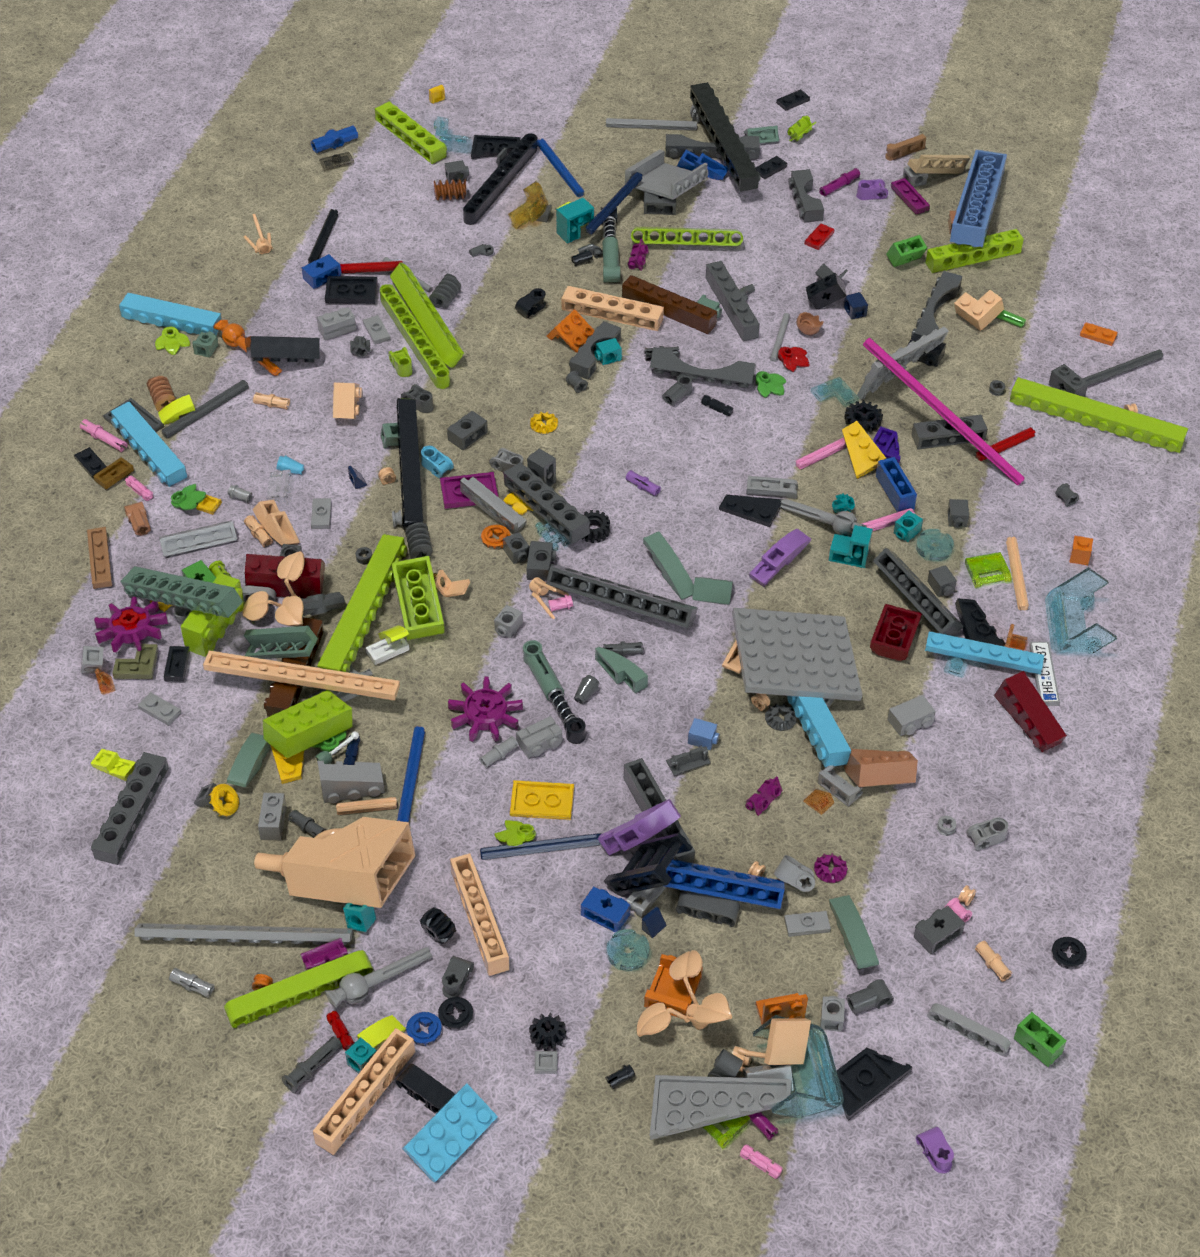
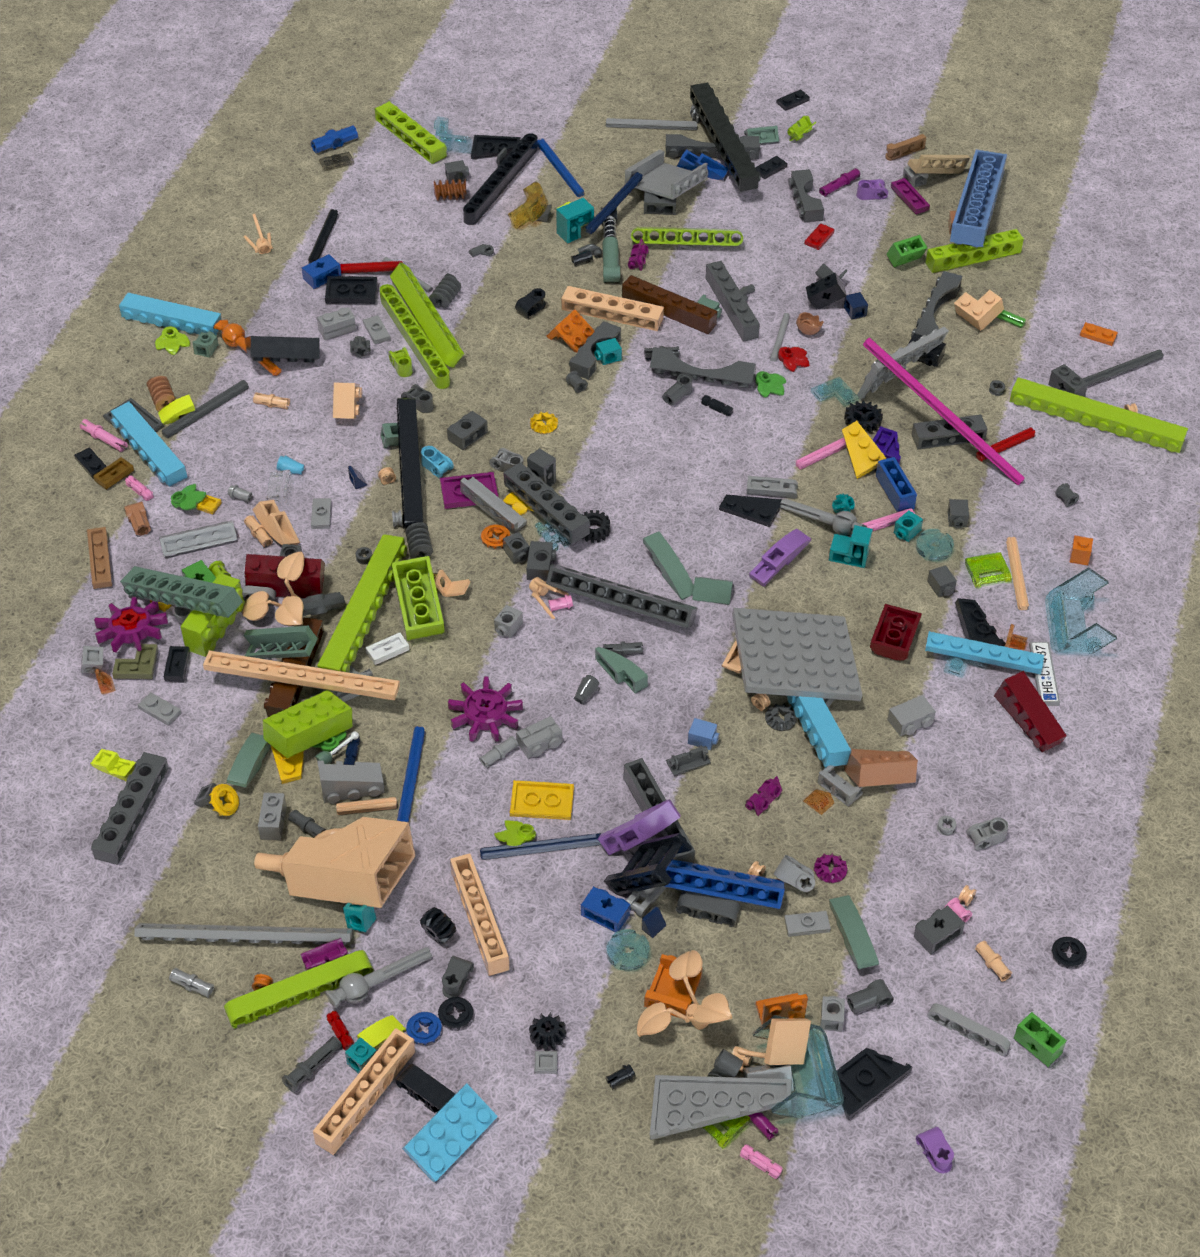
(393, 634): neon yellow slope -> none
(437, 94): yellow tile -> none
(553, 690): piece -> none
(651, 488): medium lavender pin -> none
(918, 593): dark grey brick -> none

